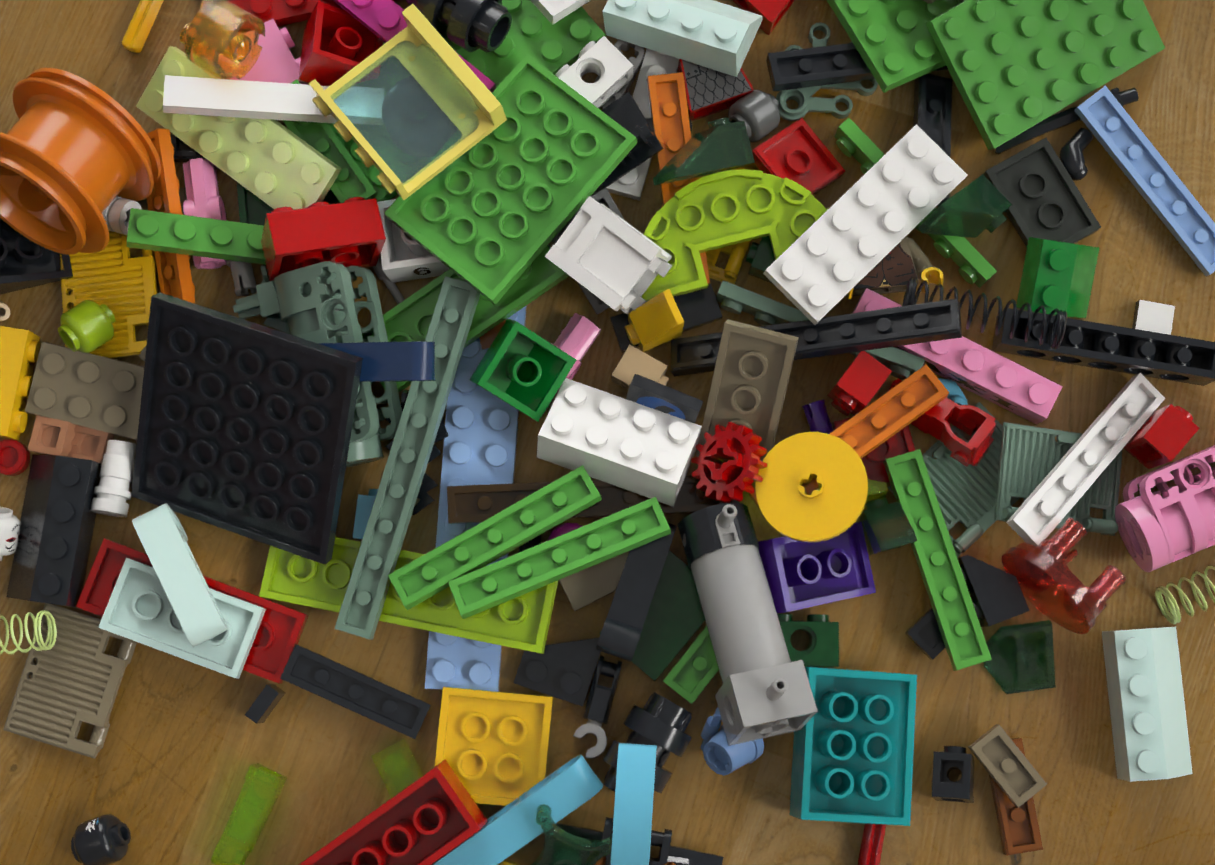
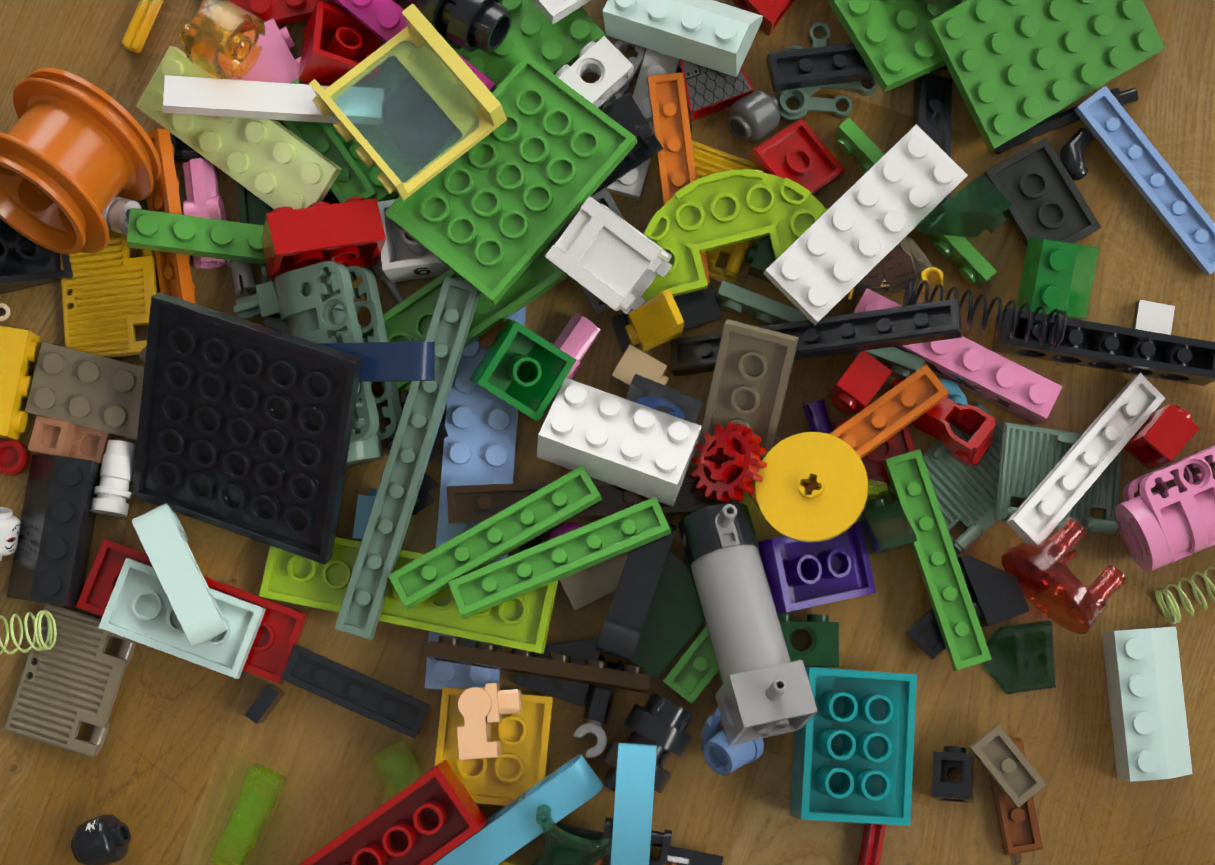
(86, 326): lime head -> none
(480, 709): none -> light nougat hips
(523, 662): none -> dark brown plate
(715, 150): clear green slope -> none

